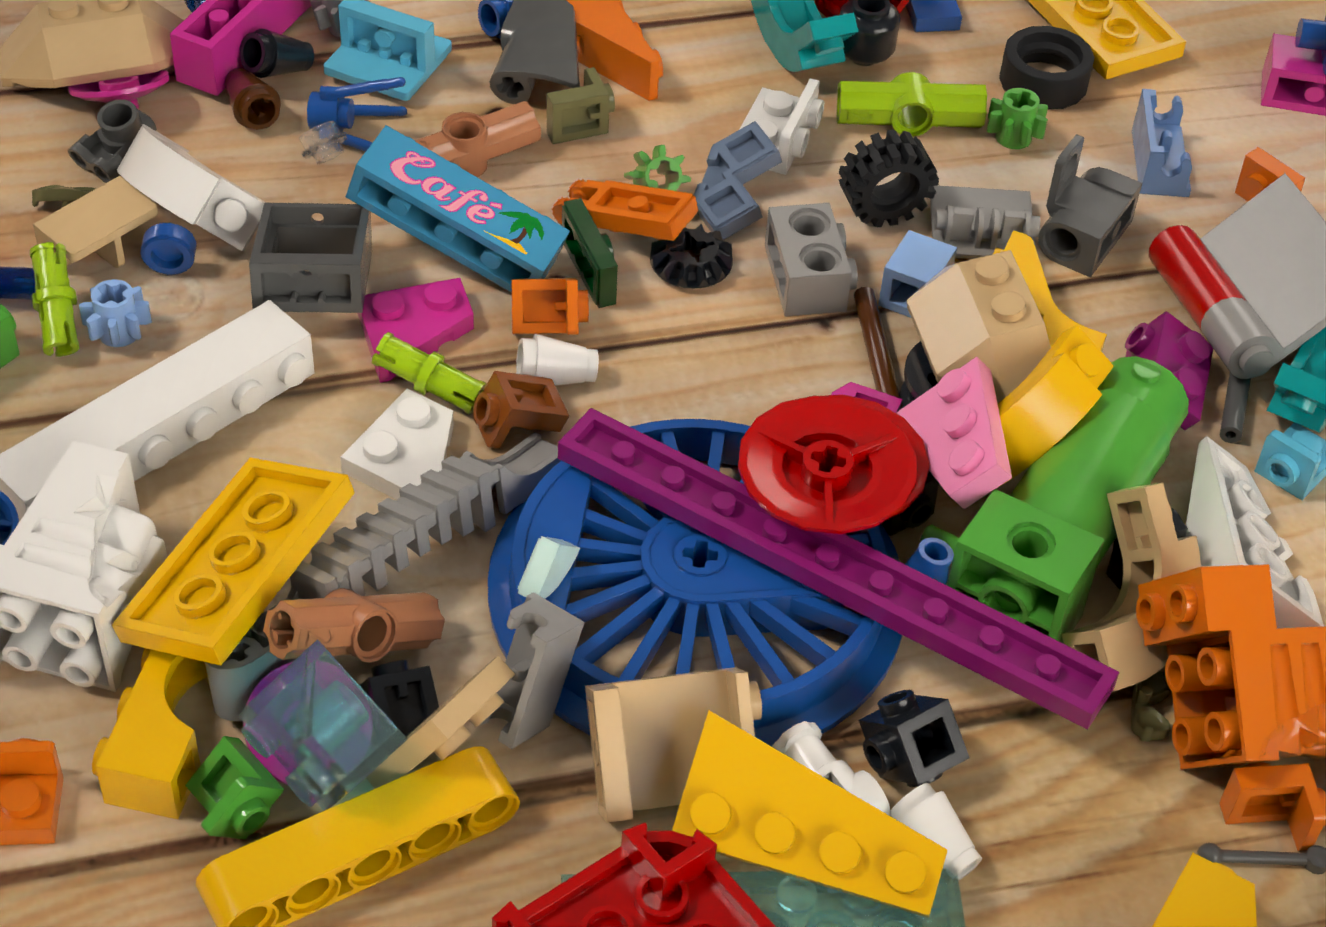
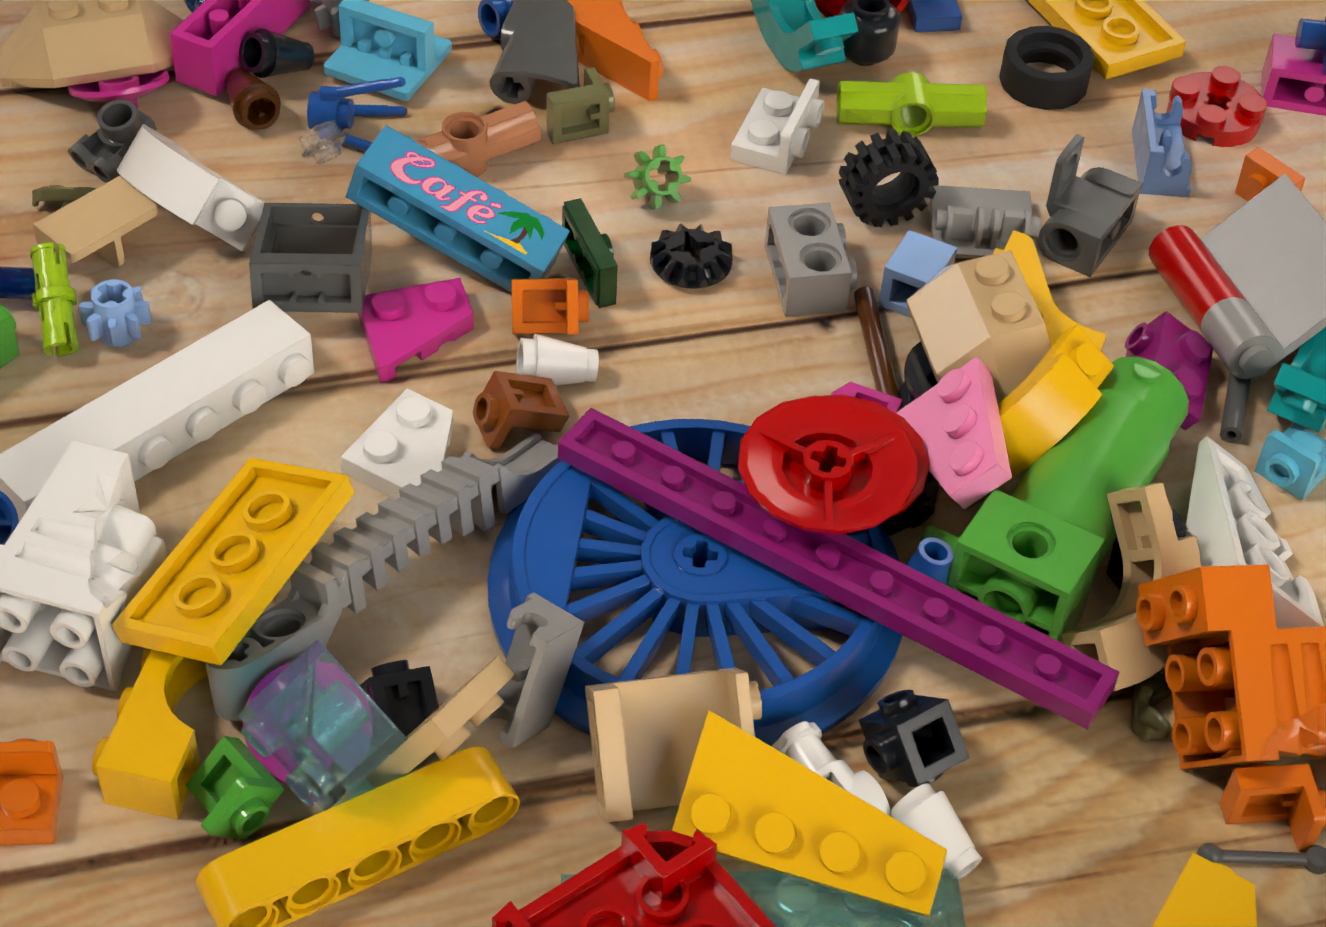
(168, 248): blue tile -> none
(354, 624): nougat piece -> none
(428, 372): lime pin -> none
(547, 566): light aqua tile -> none
(633, 208): orange hinge -> none
(732, 162): sand blue tile -> none
(1017, 118): bright green gear -> none
(1218, 106): none -> red plate

